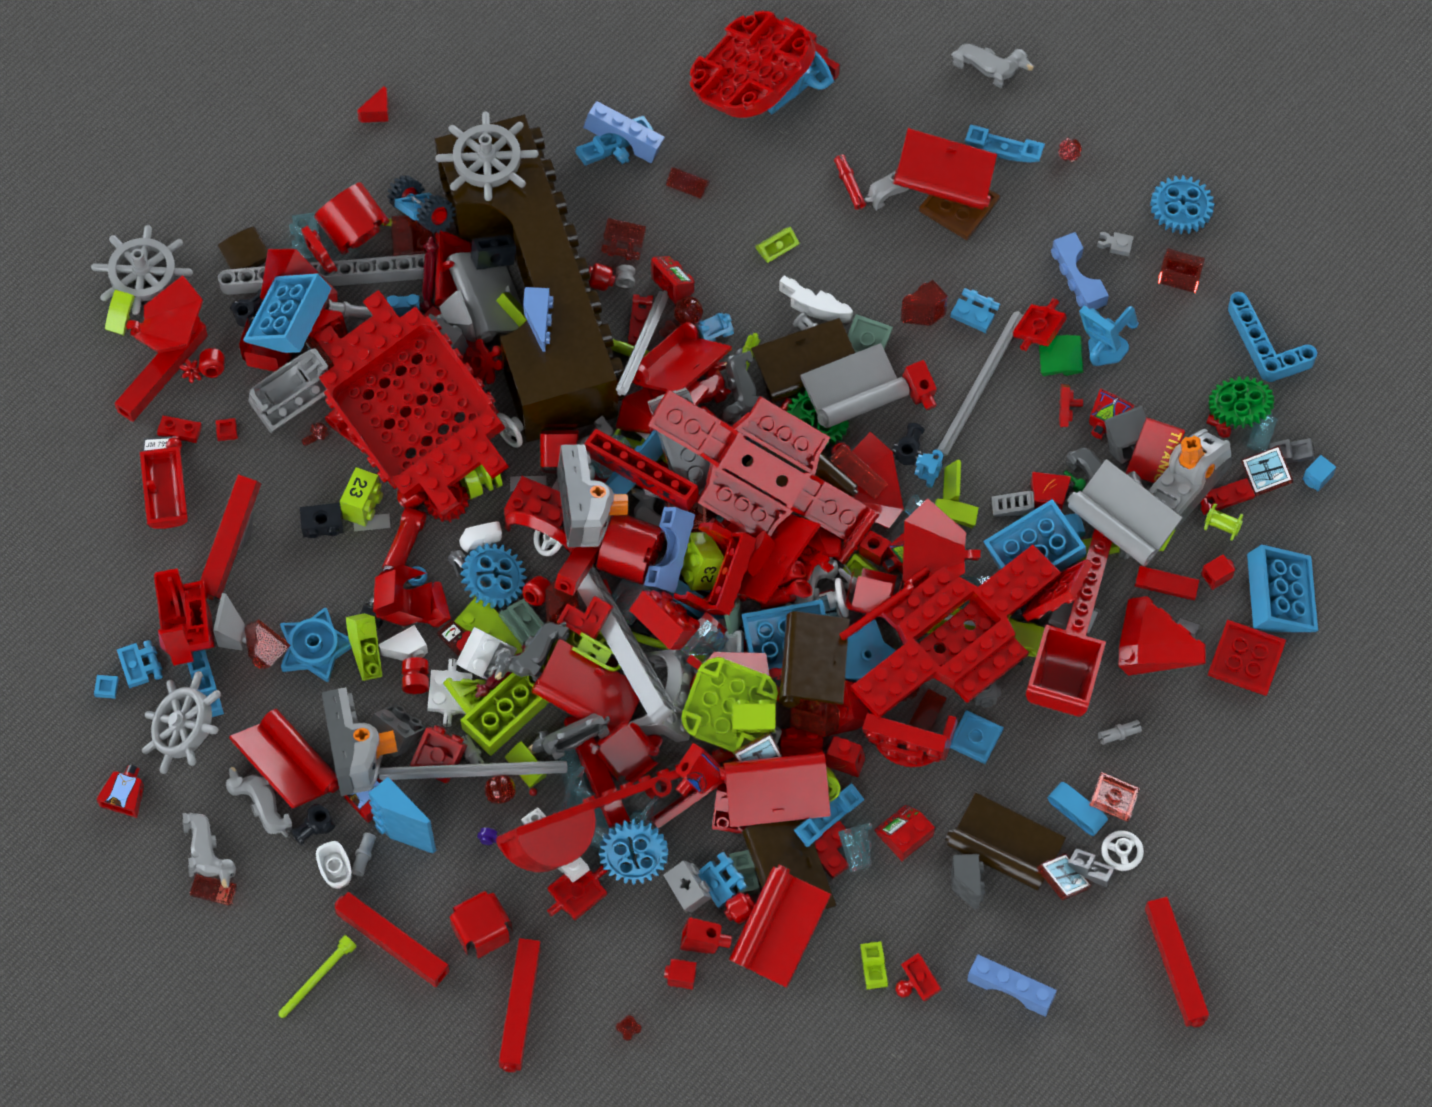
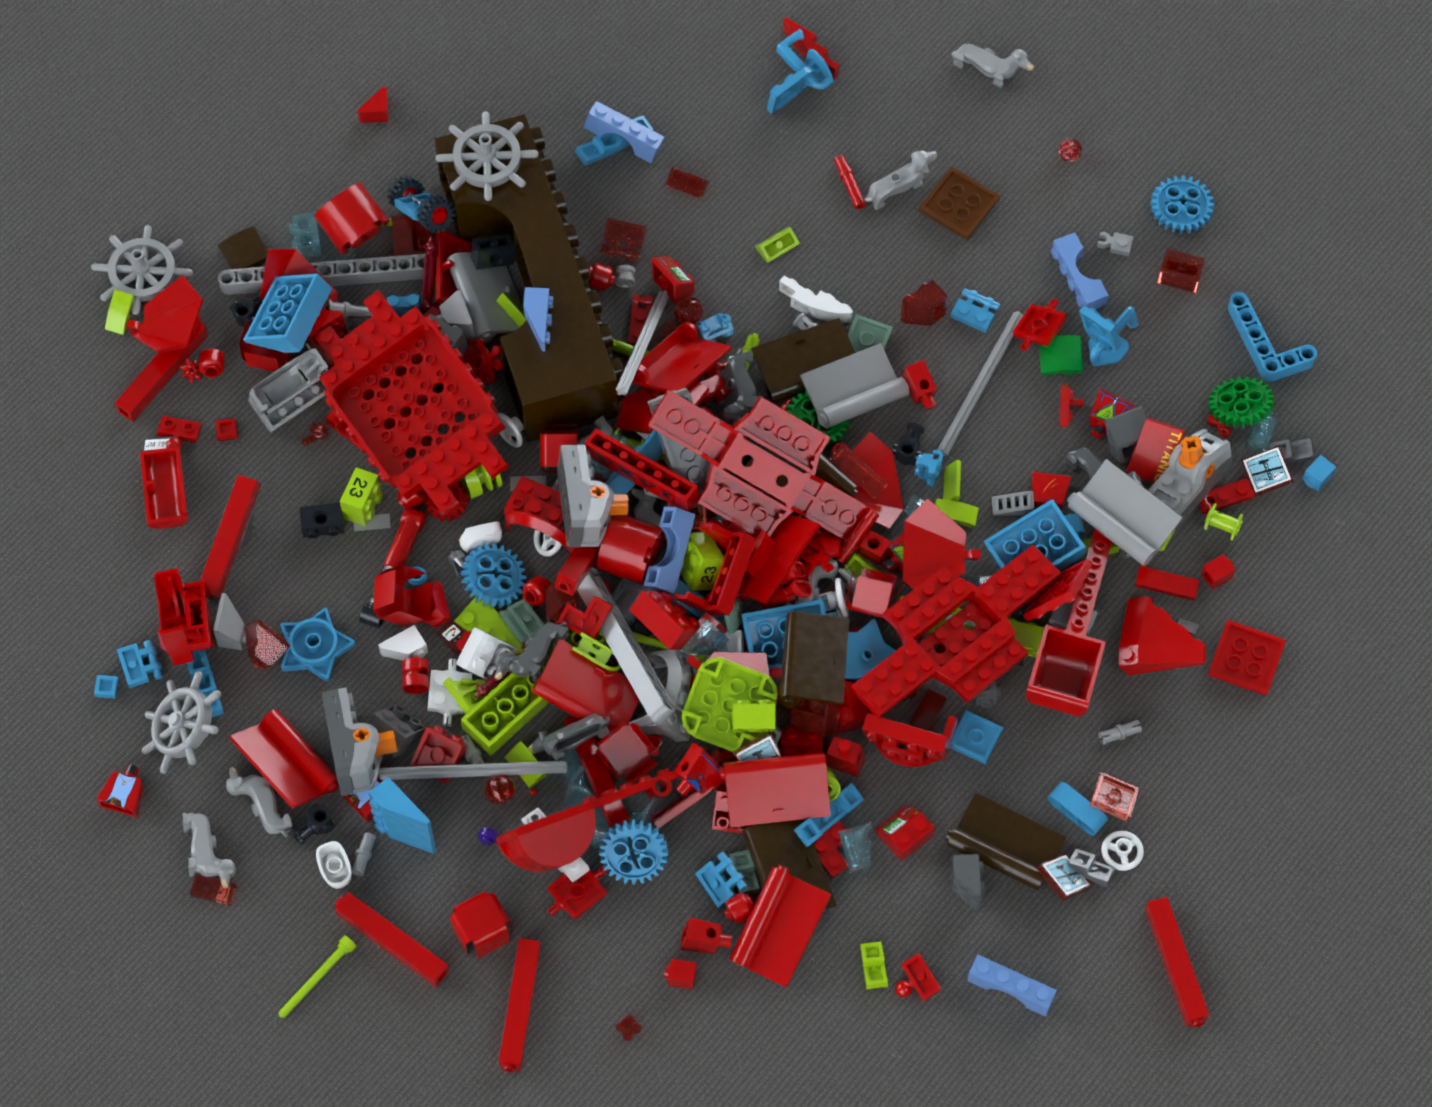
(313, 243): red plate -> none
(364, 644): lime slope -> none
(621, 155): dark azure plate -> none
(678, 881): light grey brick -> none
(752, 65): red plate -> none
(908, 588): red piece -> none
(945, 169): red door -> none
(1004, 147): dark azure slope -> none
(1079, 483): green hand -> none
(1281, 590): dark azure slope -> none

